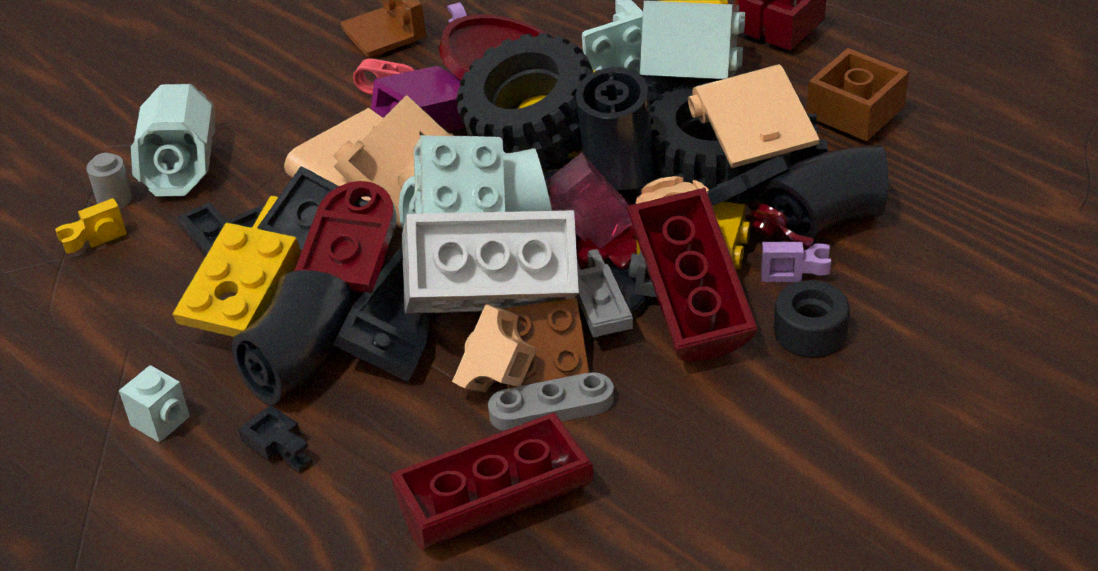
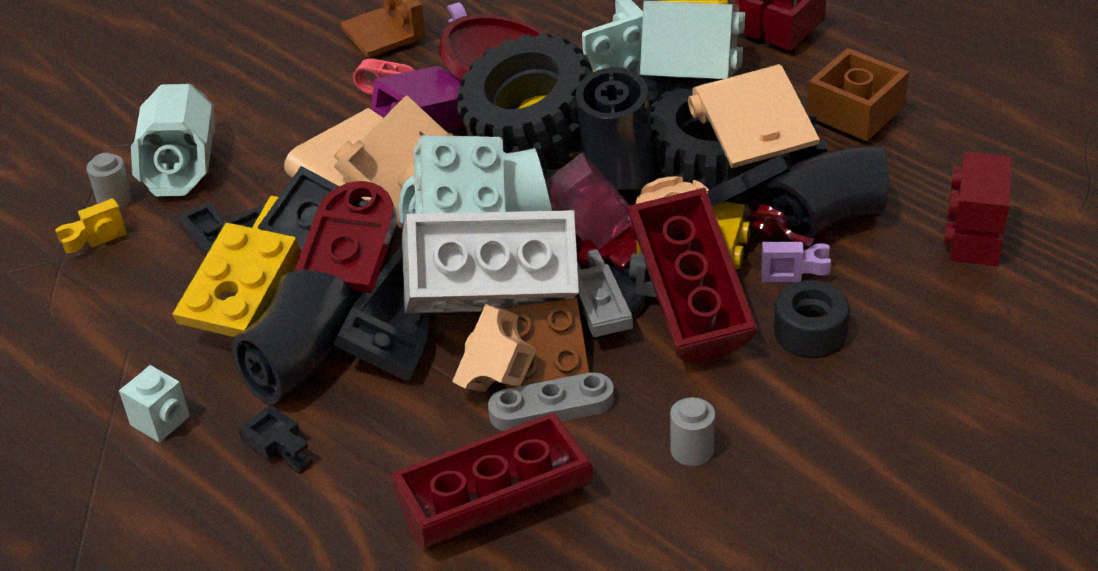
(692, 431): none -> light grey brick
(978, 208): none -> dark red piece

